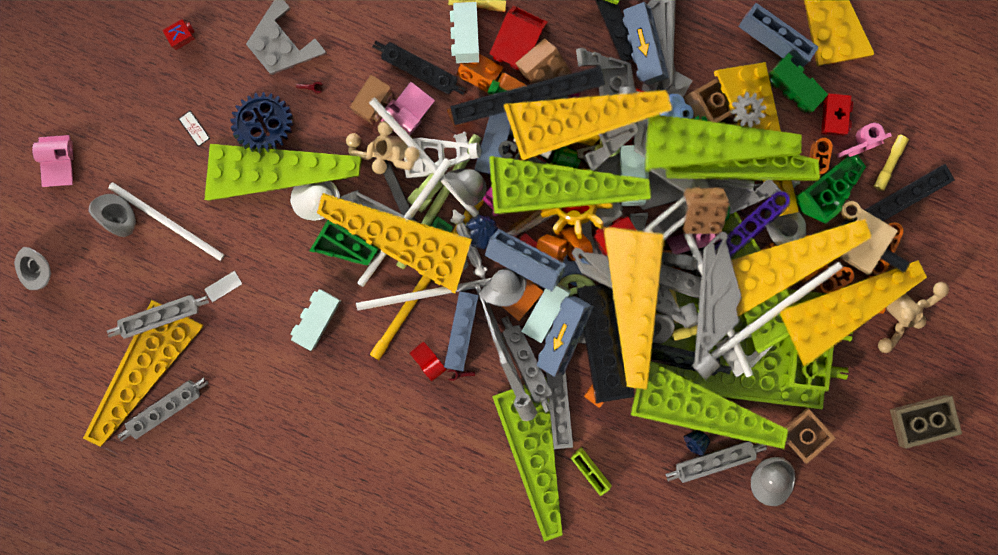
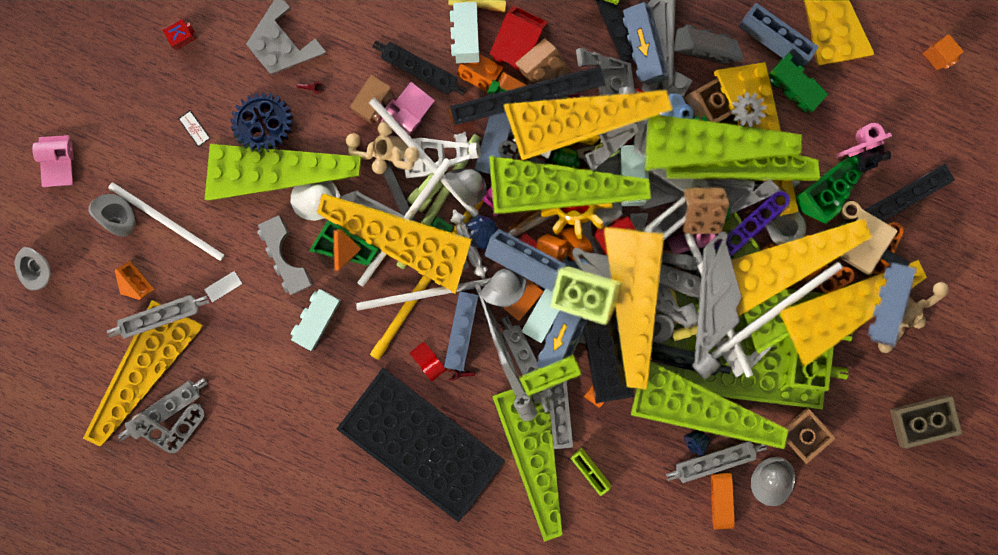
(132, 282): none -> orange slope
(167, 435): none -> light grey beam
(274, 233): none -> light grey arch
(344, 249): none -> orange slope
(420, 444): none -> black plate
(550, 375): none -> lime plate
(585, 294): none -> yellowish green slope
(707, 45): none -> dark grey slope
(722, 501): none -> orange beam
(816, 154): orange beam -> none
(830, 122): red brick -> none
(870, 158): none -> black plate
(892, 305): none -> sand blue brick
(896, 152): light yellow piece -> none
(943, 53): none -> orange brick

